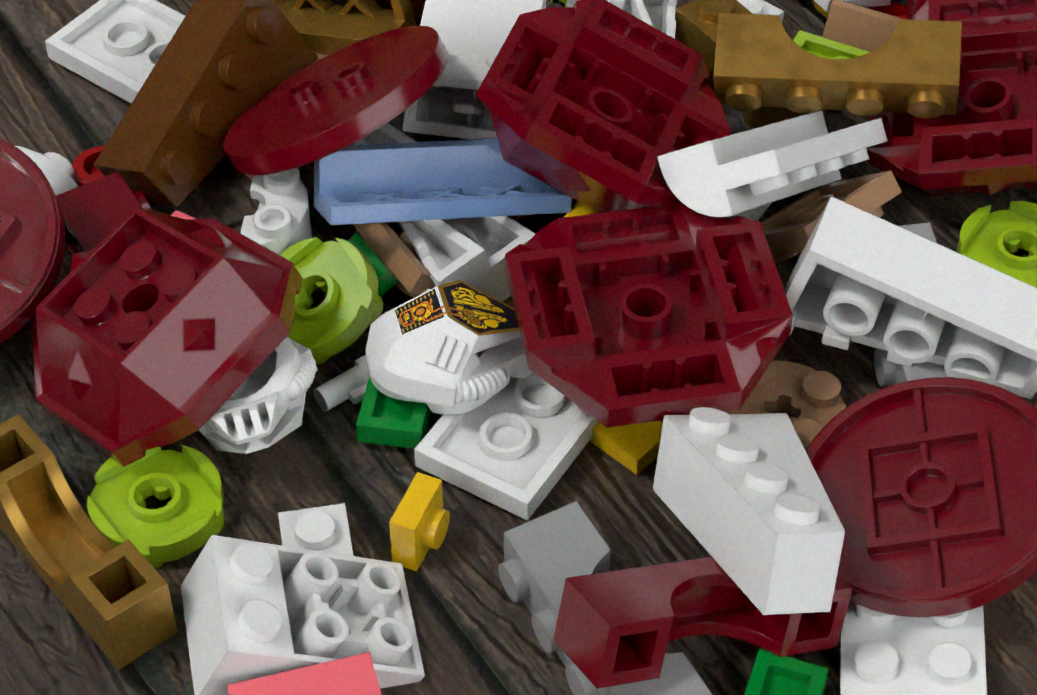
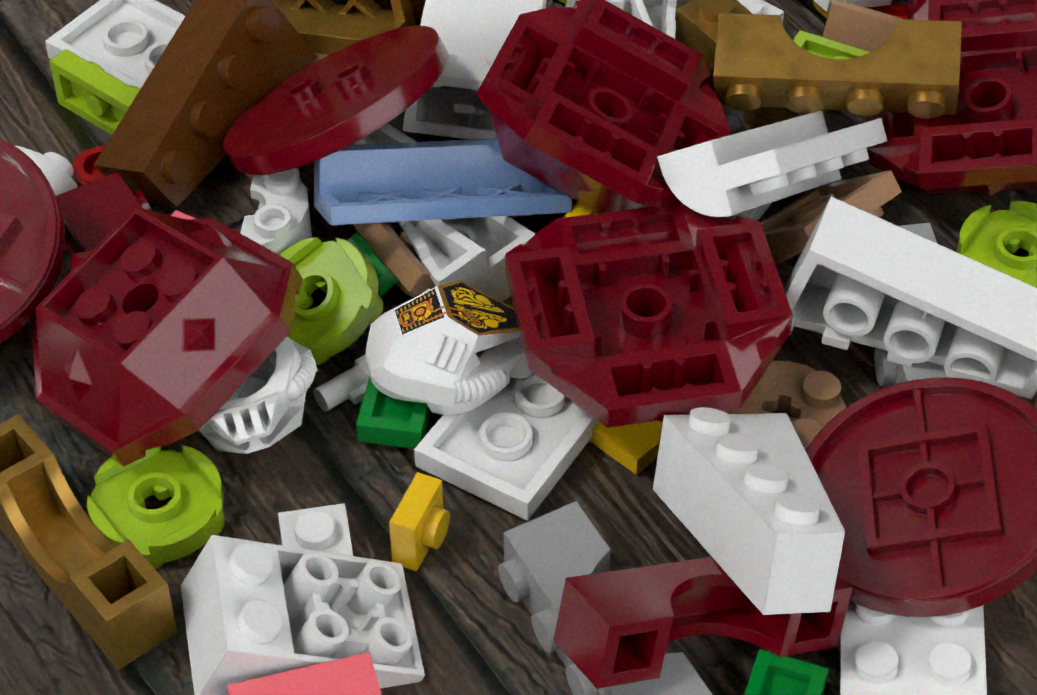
(91, 91): none -> lime plate

